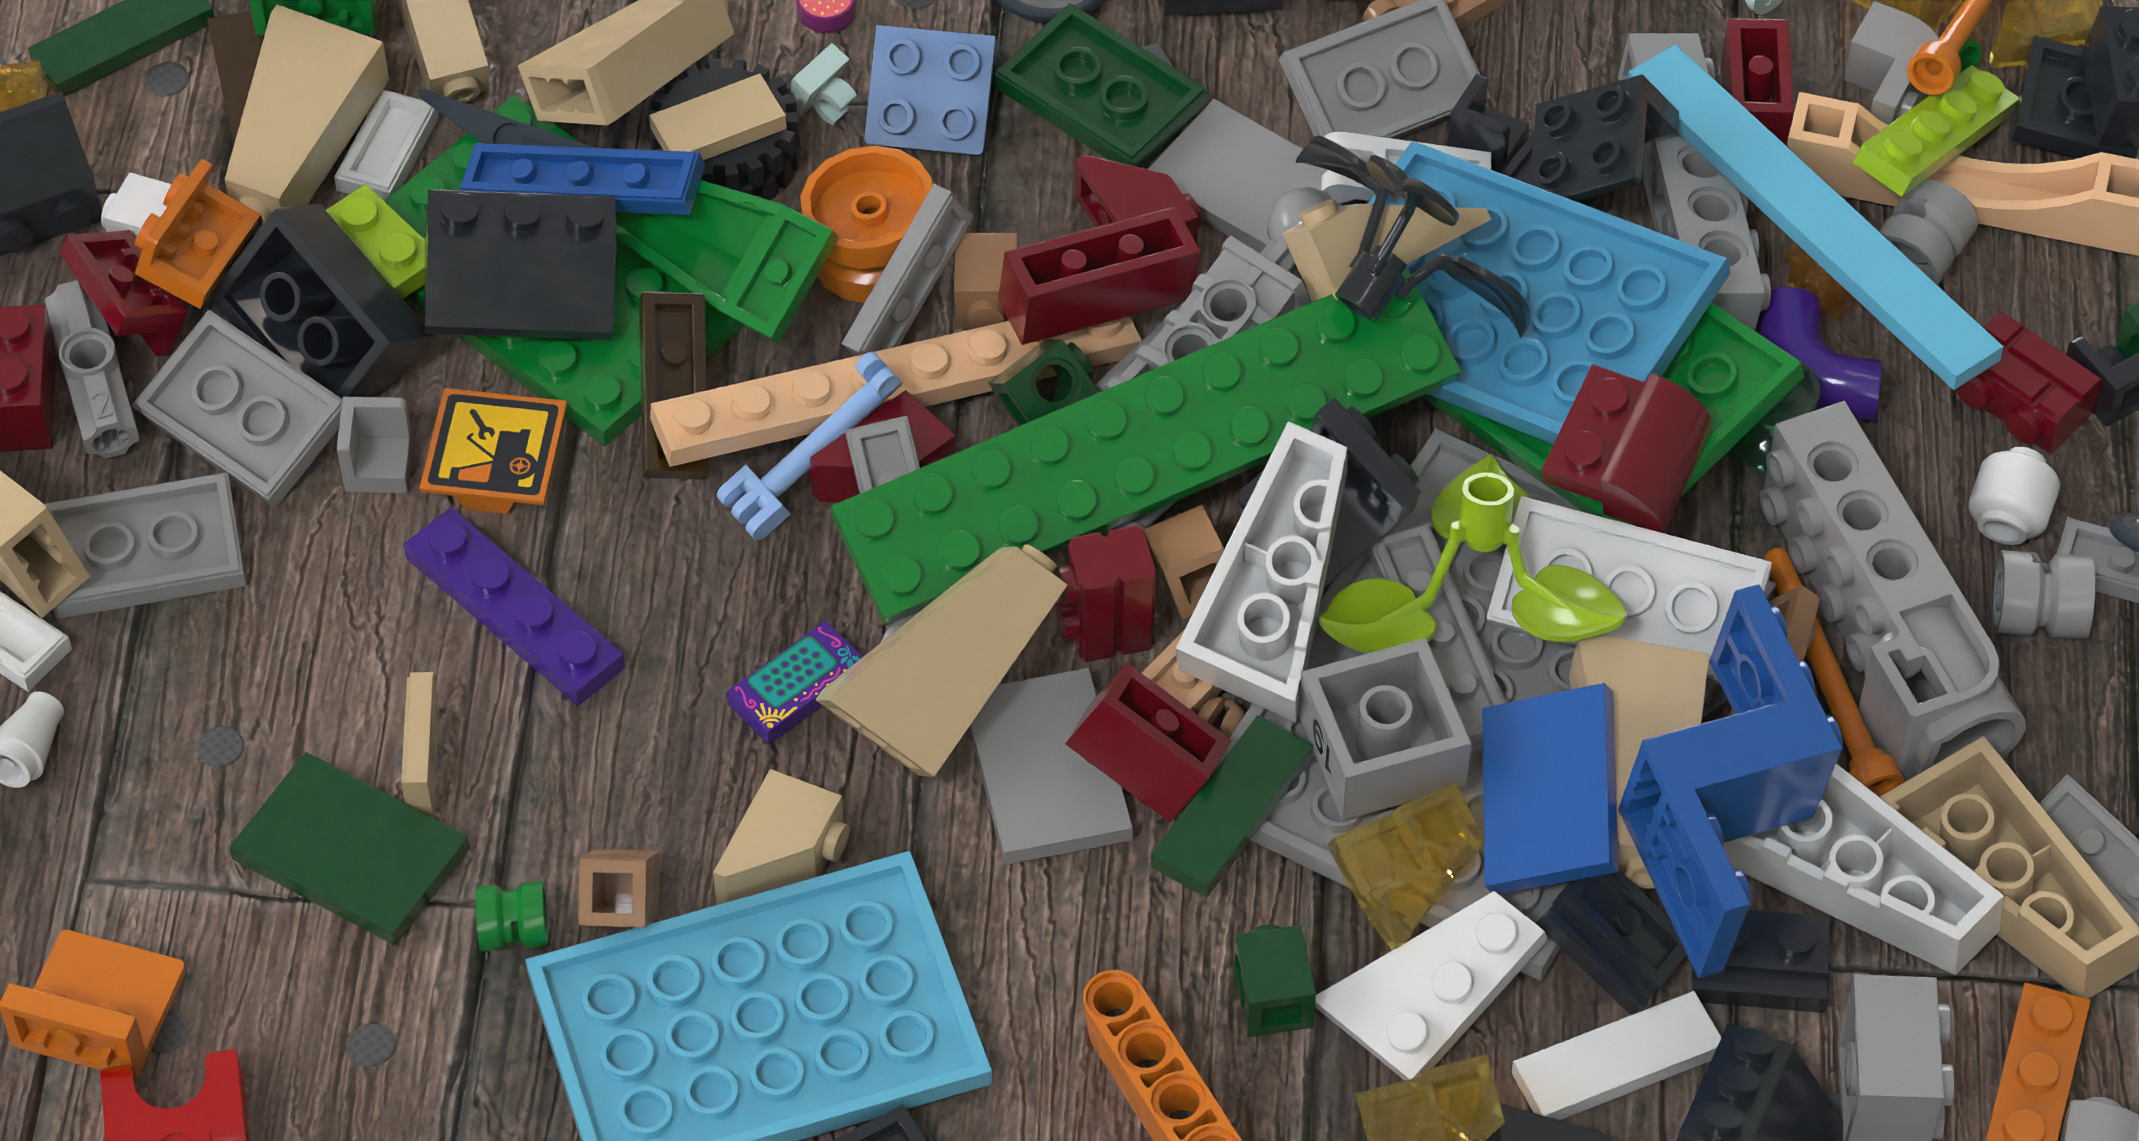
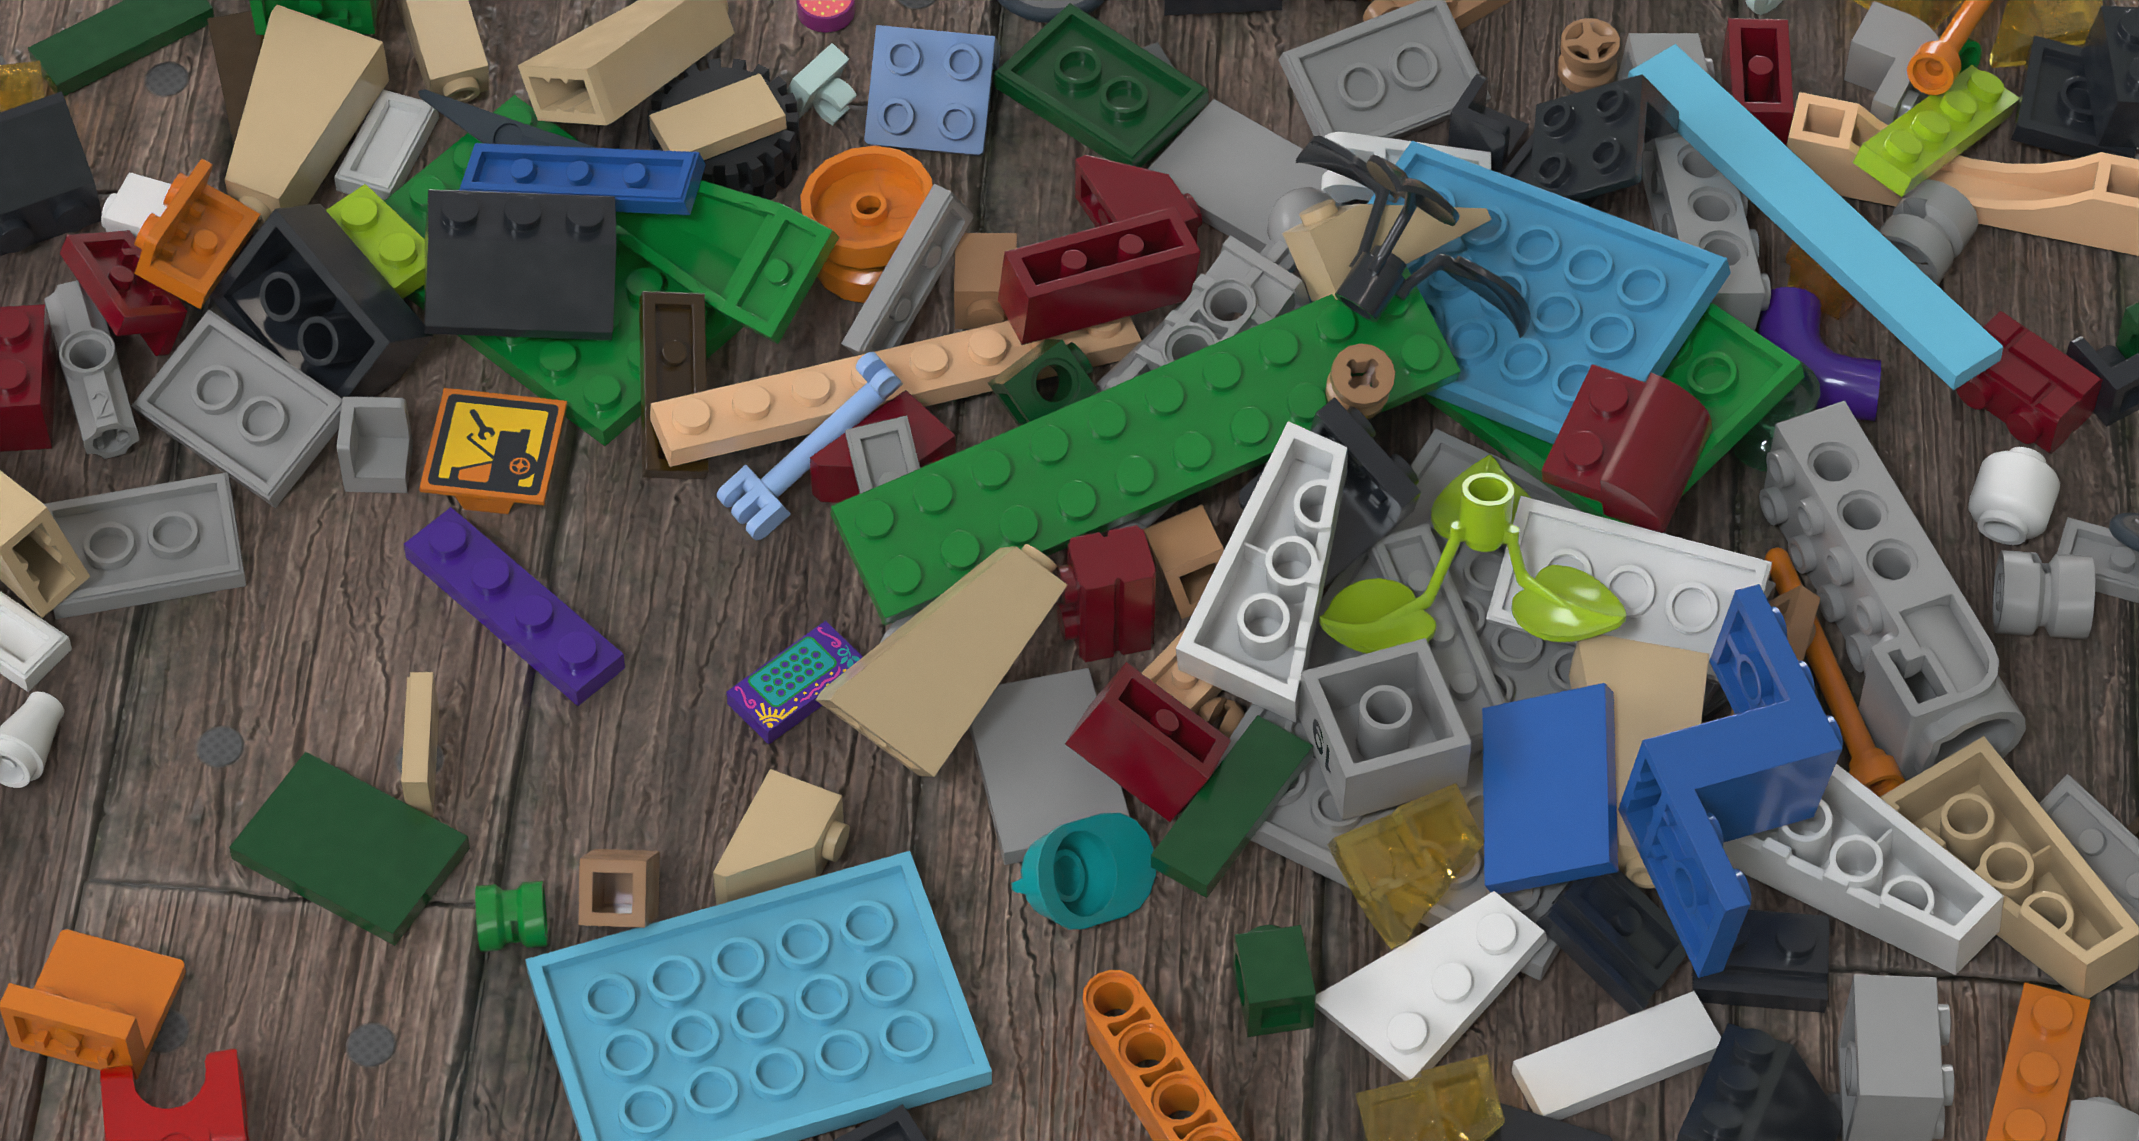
(1088, 871): none -> teal piece
(1357, 390): none -> medium nougat wheel
(1590, 40): none -> medium nougat wheel

